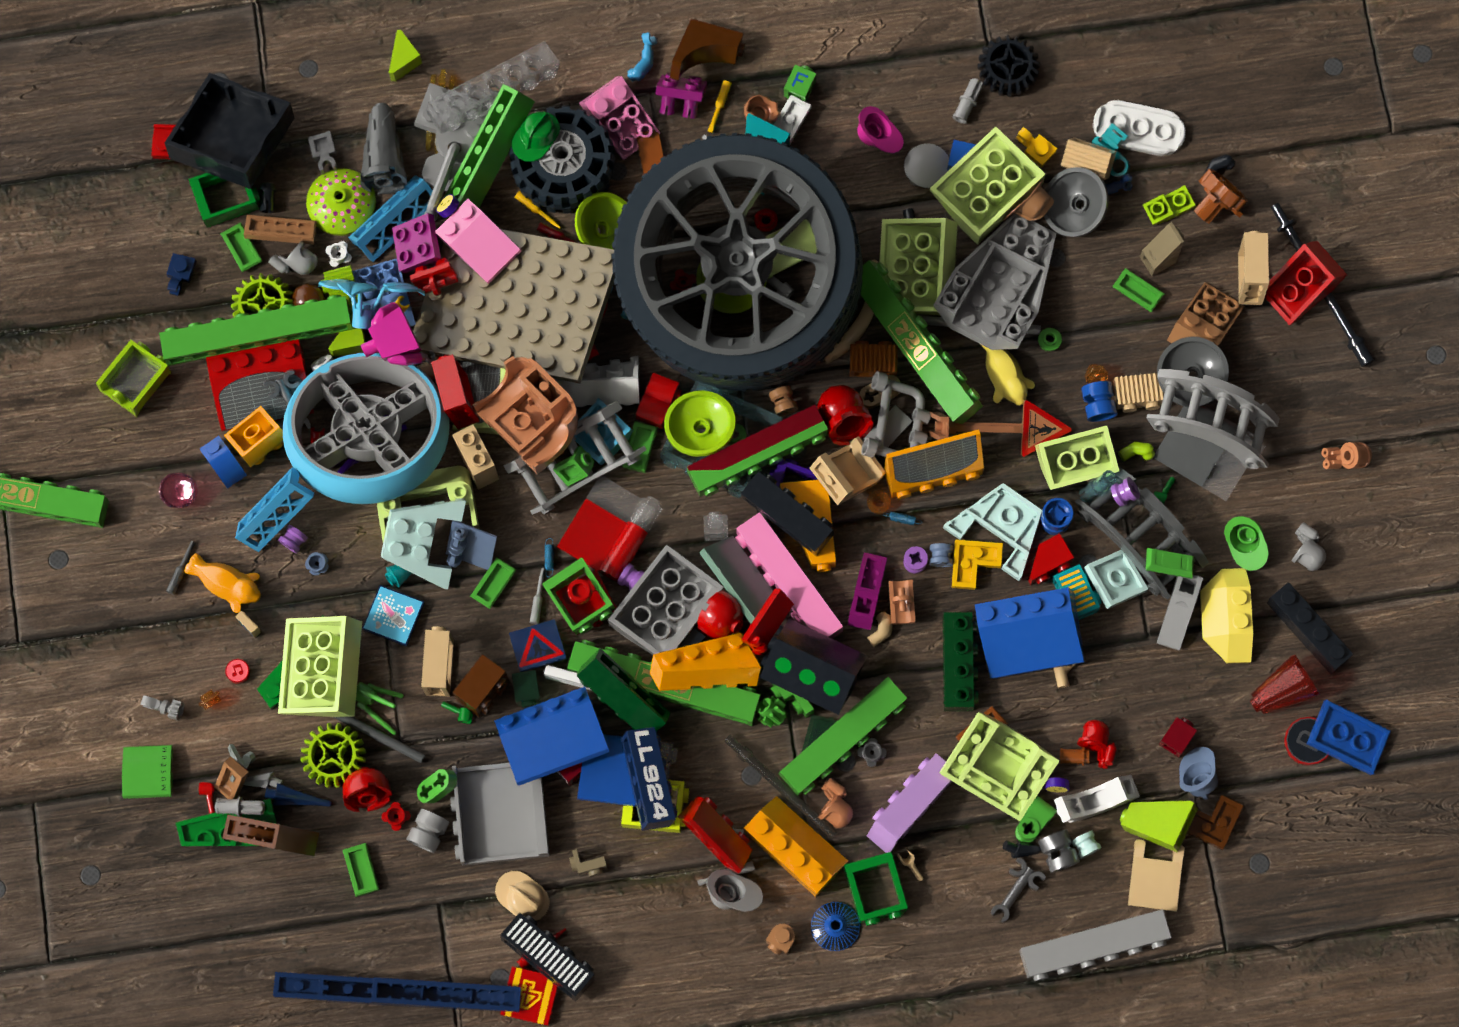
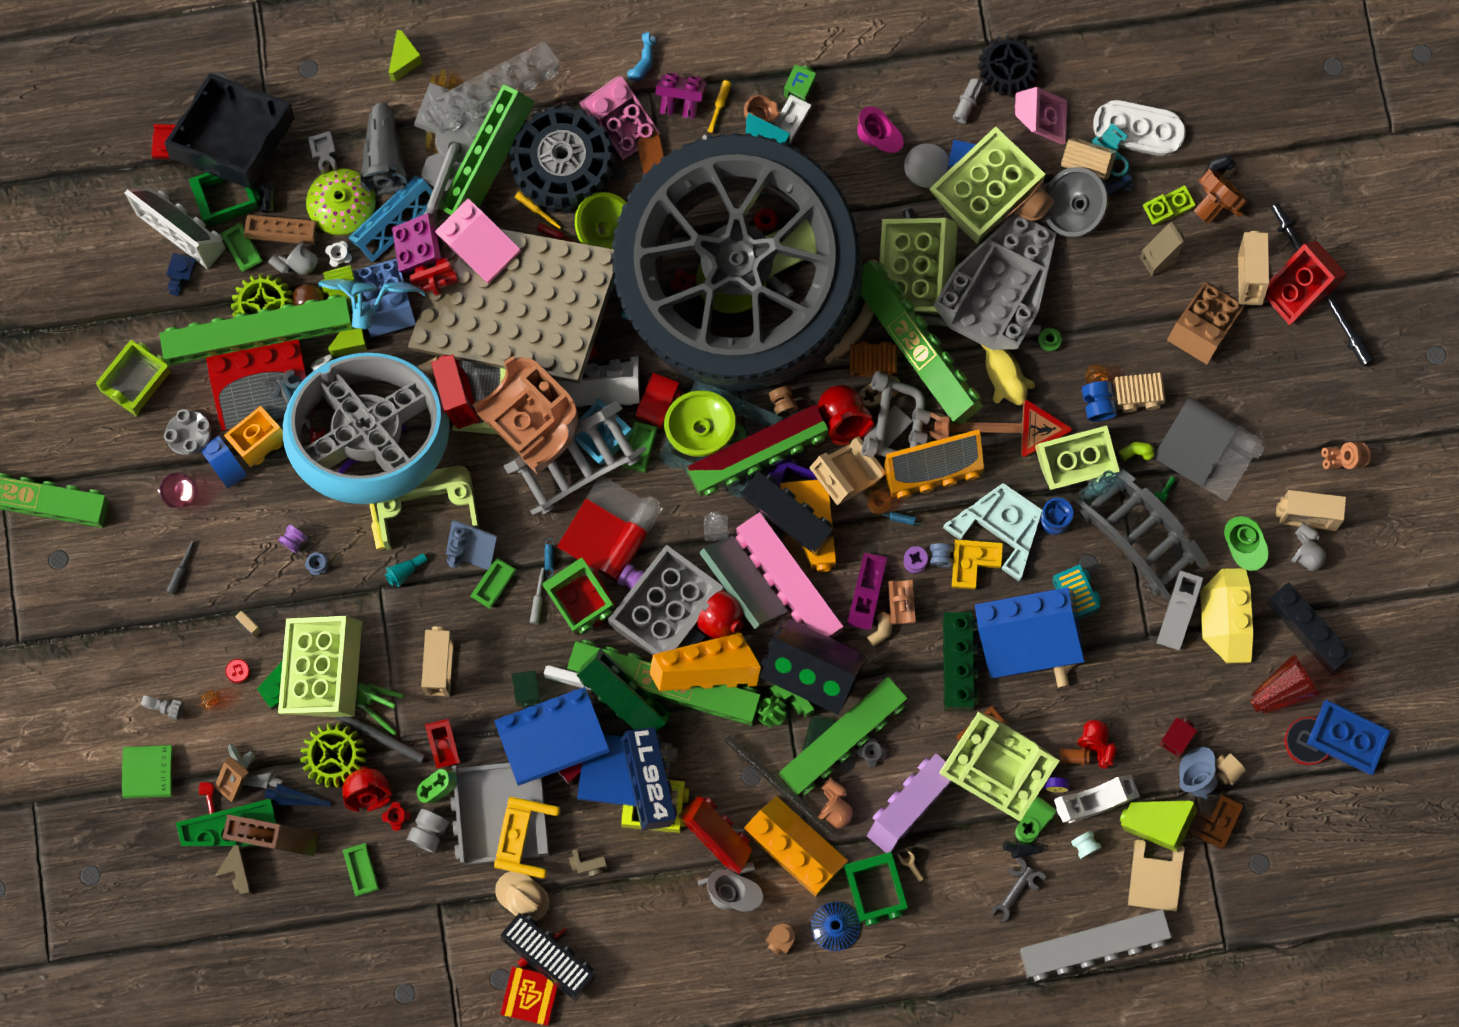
(176, 225): none -> white slope
(188, 432): none -> light grey dish
(225, 581): light orange animal -> none
(235, 865): none -> dark tan slope
(239, 806): light grey axle -> none
(253, 521): dark azure fence -> none
(376, 529): none -> light yellow piece
(393, 616): medium azure tile -> none
(394, 337): dark pink torso -> none
(397, 992): dark blue slope -> none
(411, 536): light aqua wing -> none
(442, 743): none -> red slope
(447, 206): dark purple tile -> none
(465, 716): green hand -> none
(475, 457): tan window -> none
(481, 686): reddish brown brick -> none
(514, 835): none -> yellow plate
(535, 136): green piece -> none
(537, 645): dark blue piece -> none
(574, 467): bright green bracket -> none
(579, 591): red tile -> none
(706, 44): reddish brown arch -> none
(767, 621): red hinge -> none
(1037, 149): yellow plate -> none
(1043, 113): none -> bright pink slope
(1050, 557): red slope -> none
(1059, 842): flat silver wheel -> none
(1115, 579): light aqua plate -> none
(1125, 491): medium lavender wheel -> none
(1138, 290): bright green tile -> none
(1169, 563): bright green tile -> none
(1197, 356): dark grey dish -> none
(1225, 393): light grey fence -> none
(1228, 769): none -> tan plate
(1314, 509): none -> tan window

